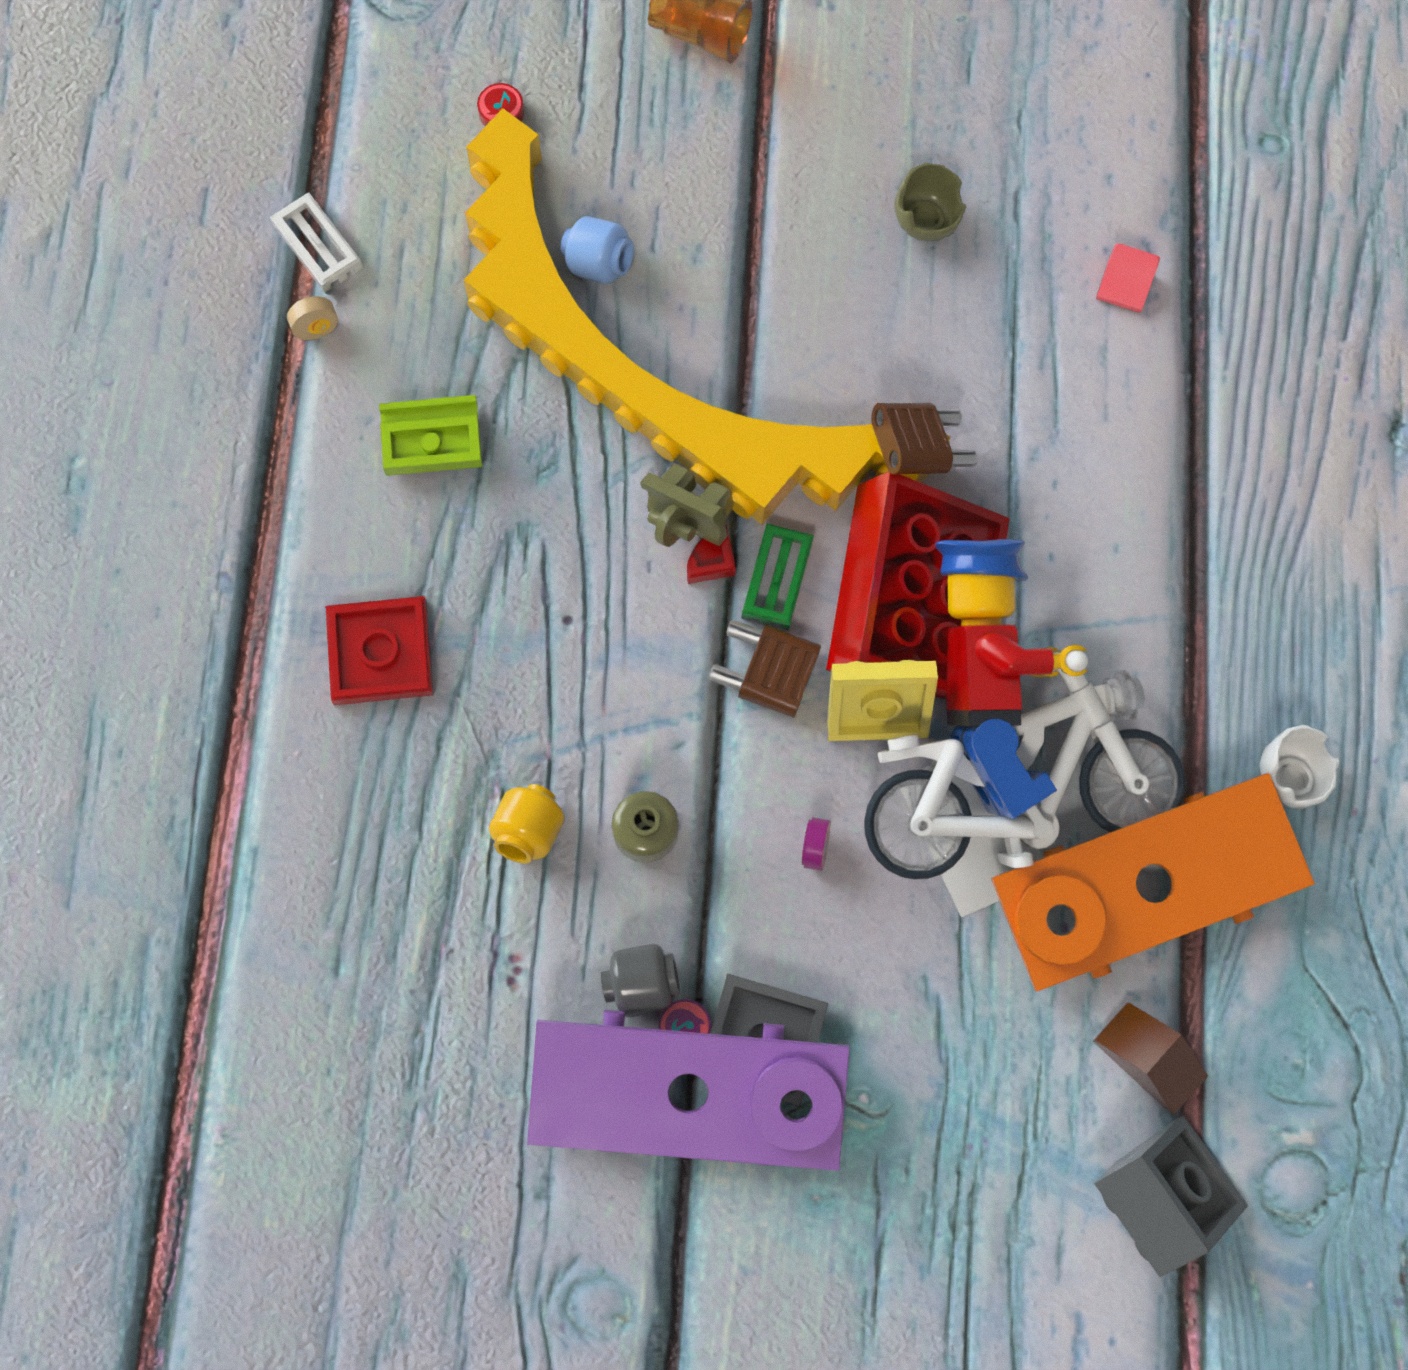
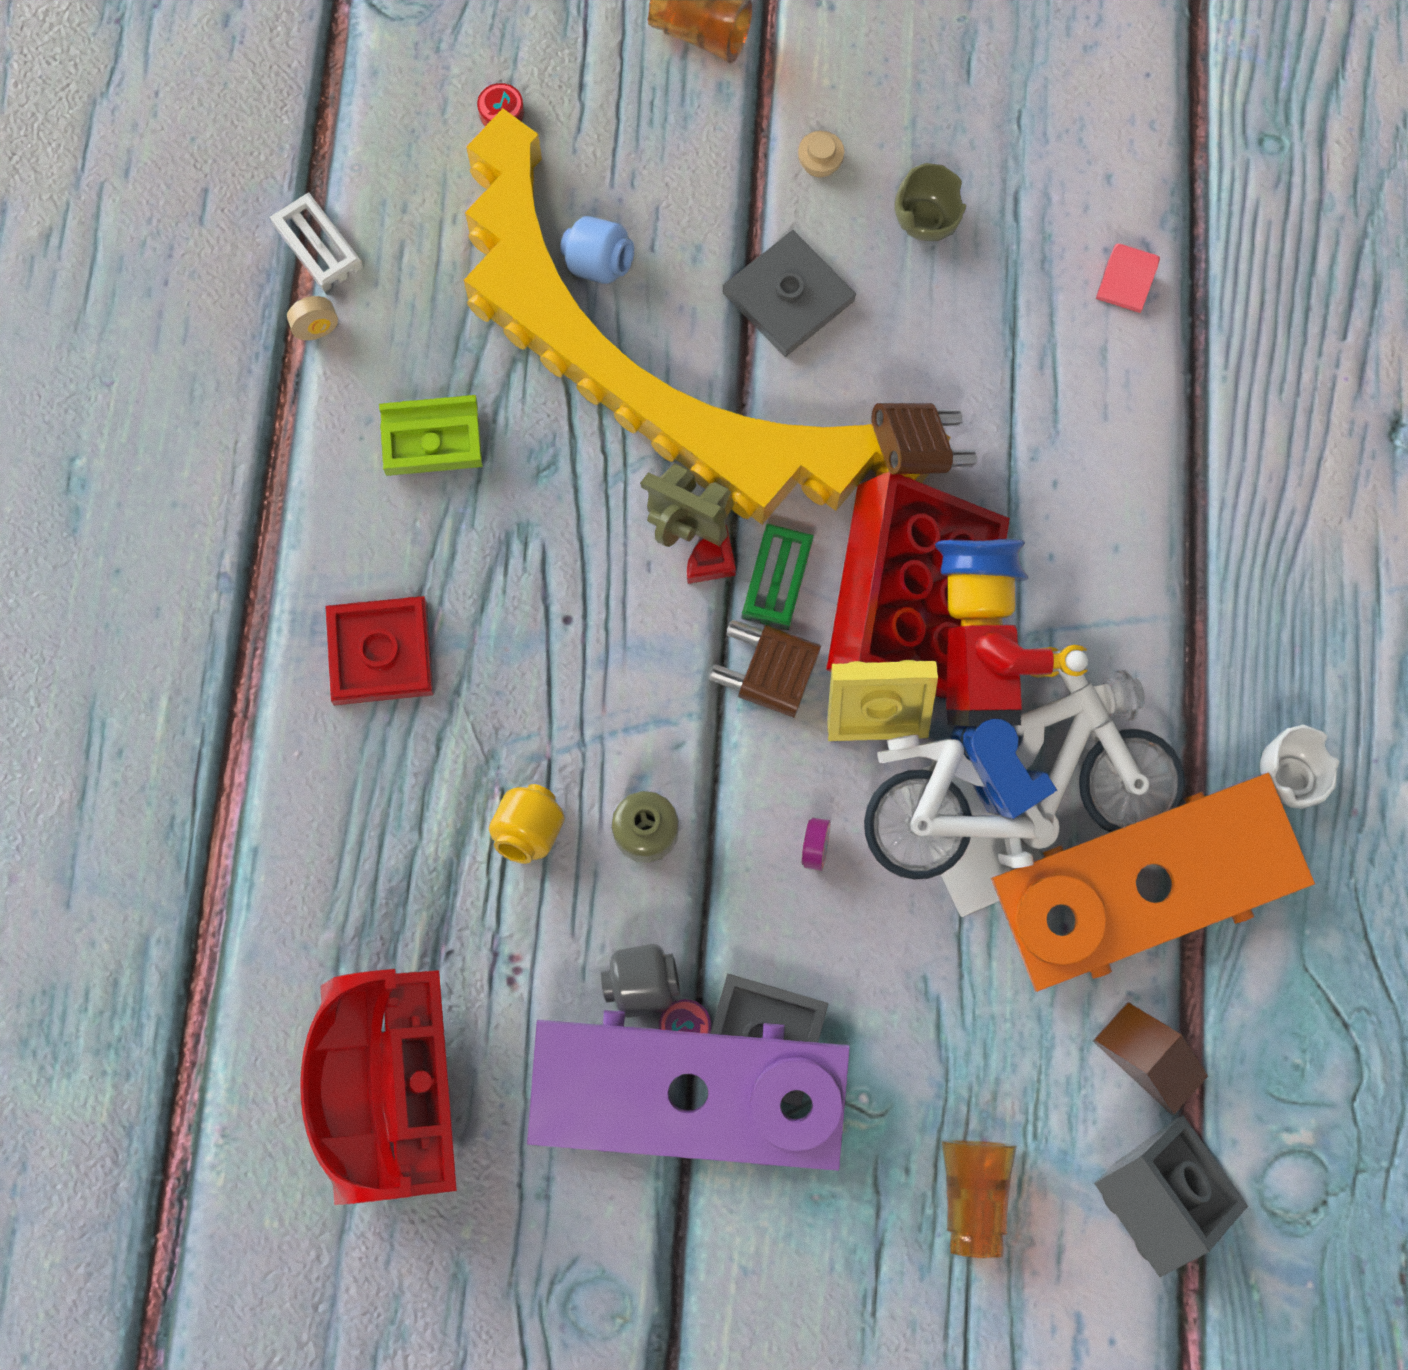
(379, 1087): none -> red piece
(789, 293): none -> dark grey plate
(820, 153): none -> tan plate
(977, 1195): none -> clear orange plant

